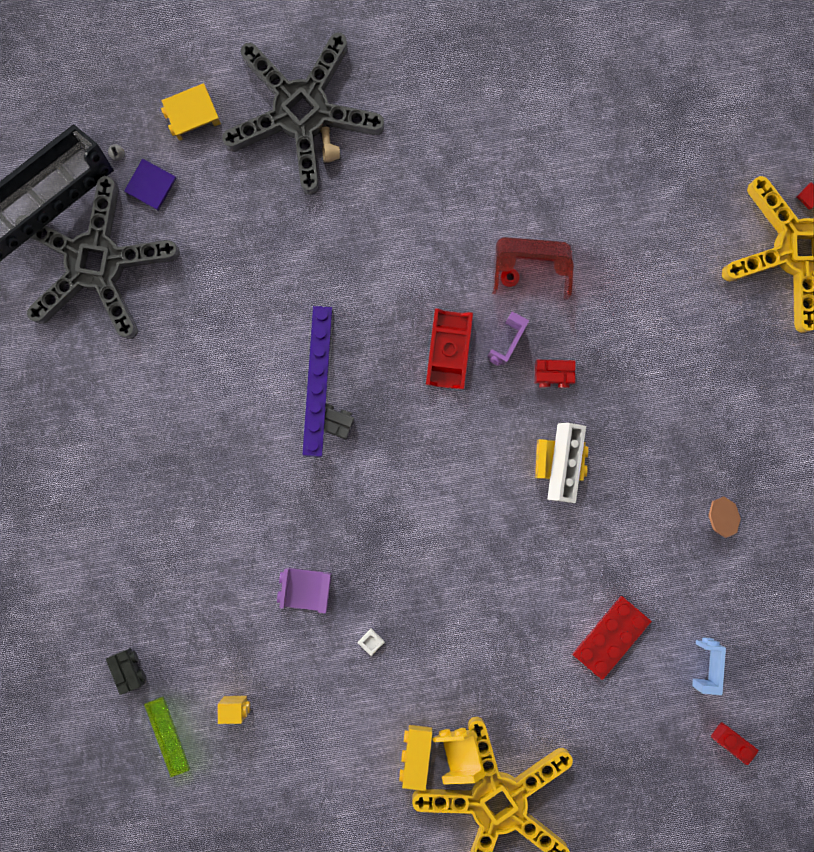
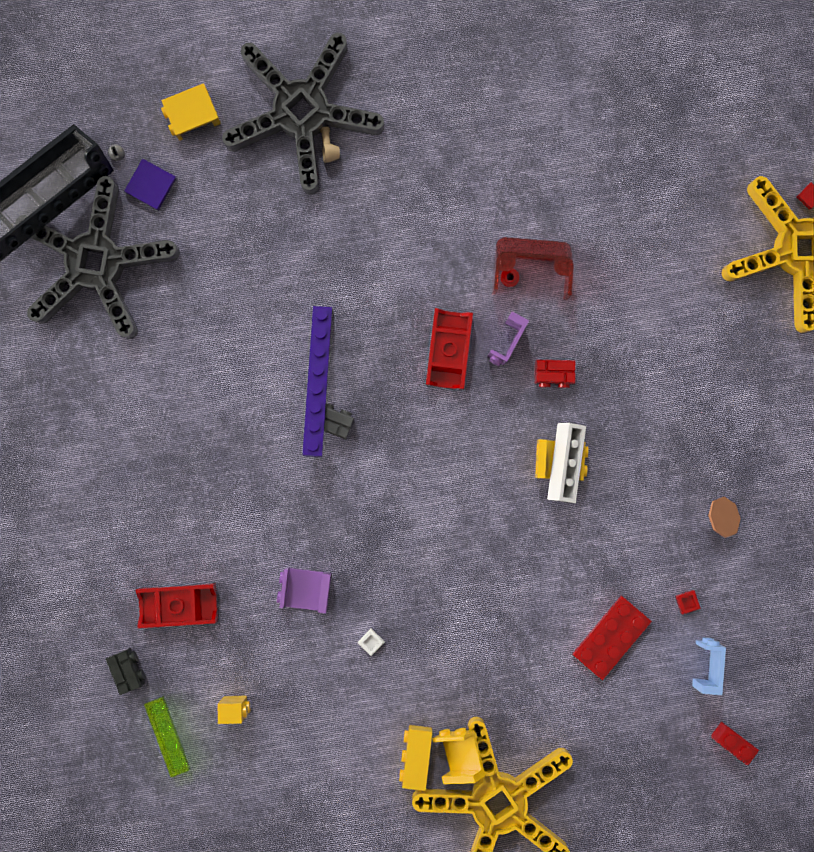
(177, 605): none -> red piece
(687, 602): none -> red tile

